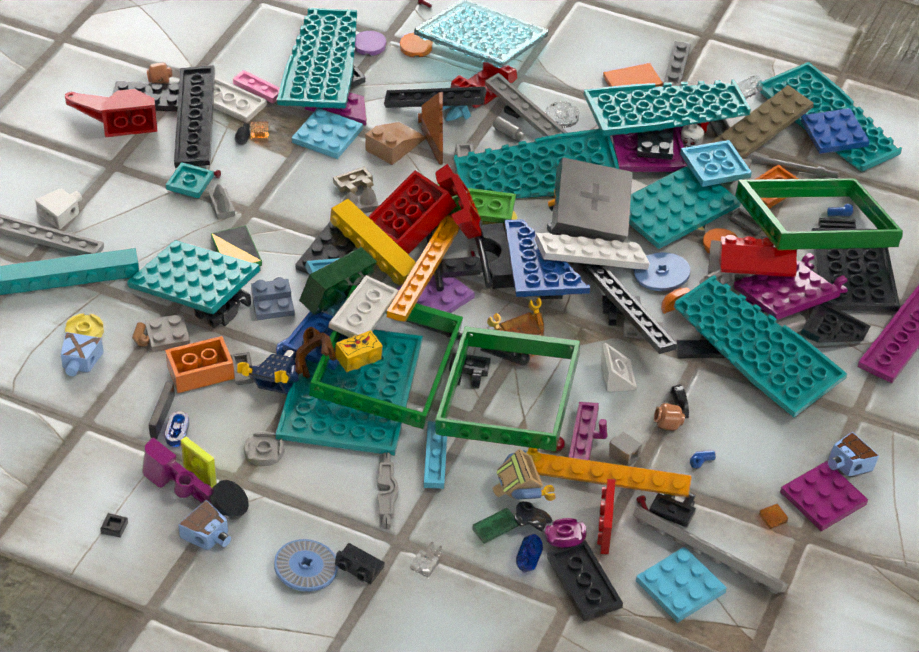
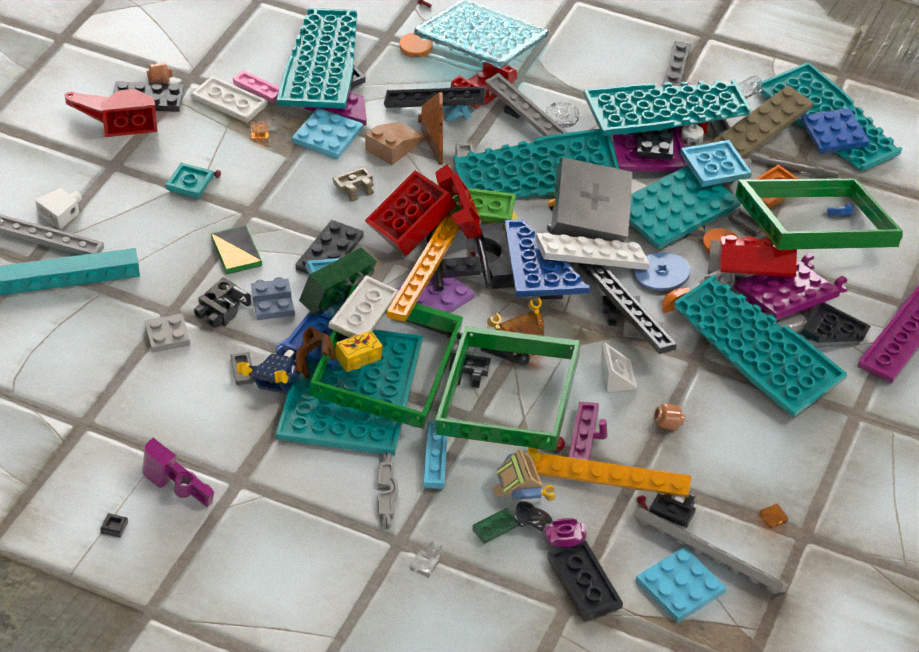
(80, 353): light blue torso -> none
(85, 325): light yellow tile -> none
(138, 335): medium nougat arm -> none
(161, 410): black tile -> none
(176, 428): clear blue plate -> none
(193, 276): plate -> none
(195, 116): black plate -> none
(198, 462): neon yellow tile -> none
(199, 364): orange brick -> none
(205, 527): torso -> none
(221, 202): light grey tile -> none
(229, 499): black tile -> none
(242, 134): black cylinder -> none
(263, 449): light grey tile -> none
(308, 552): piece -> none
(359, 563): black bracket -> none
(366, 202): light grey tile -> none
(370, 43): tile -> none
(373, 240): yellow brick -> none
(508, 128): light grey cylinder -> none
(529, 553): clear blue plate -> none
(606, 519): red plate -> none
(624, 449): light grey brick -> none
(633, 75): orange tile -> none
(680, 398): black tile -> none
(697, 349): black tile -> none
(700, 457): blue arm -> none
(823, 496): magenta plate -> none
(837, 223): black tile -> none
(852, 456): light blue torso -> none
(868, 276): black plate -> none

